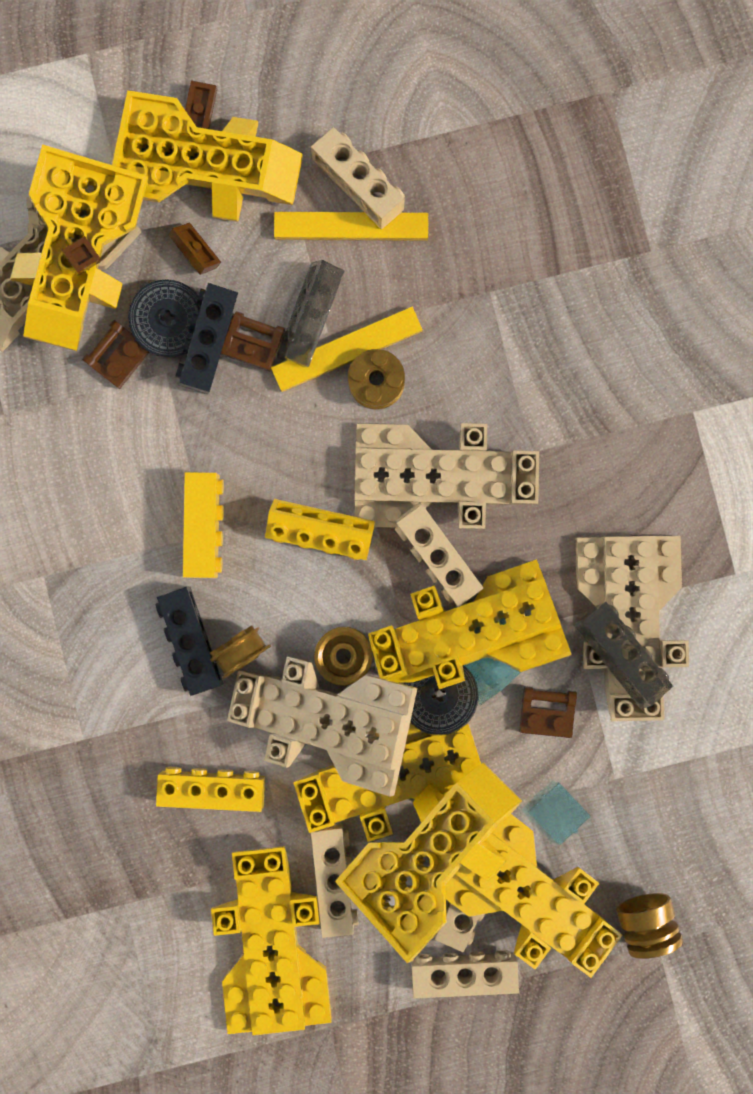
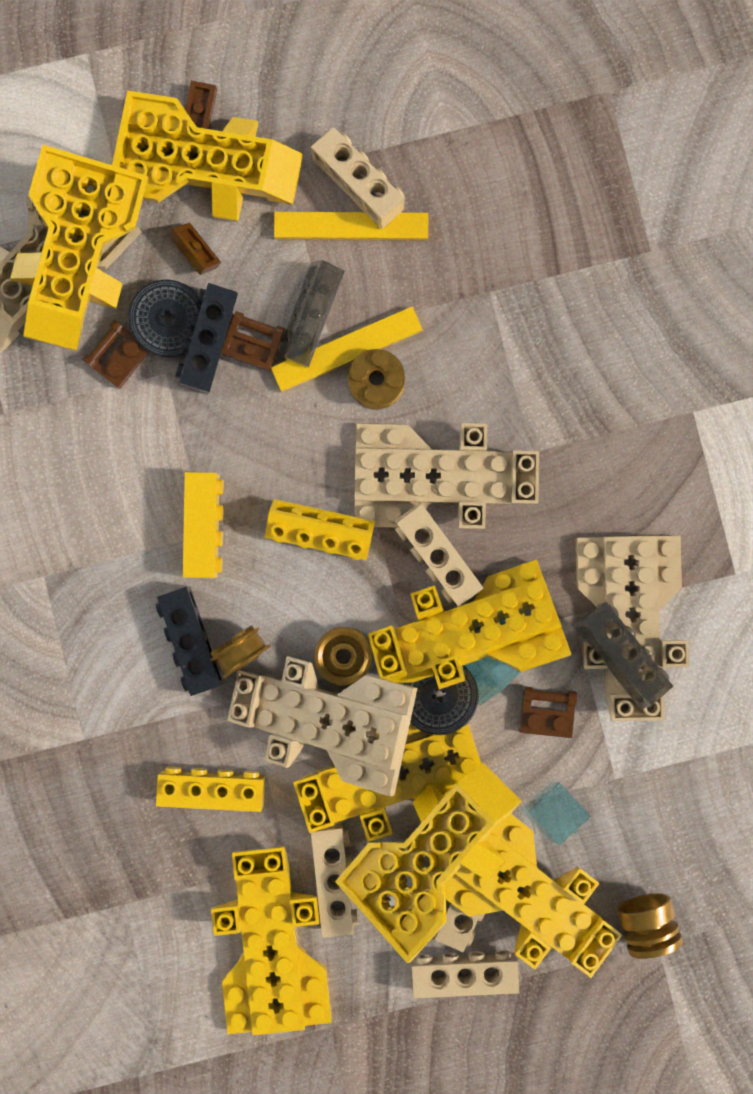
(81, 255): reddish brown plate -> none

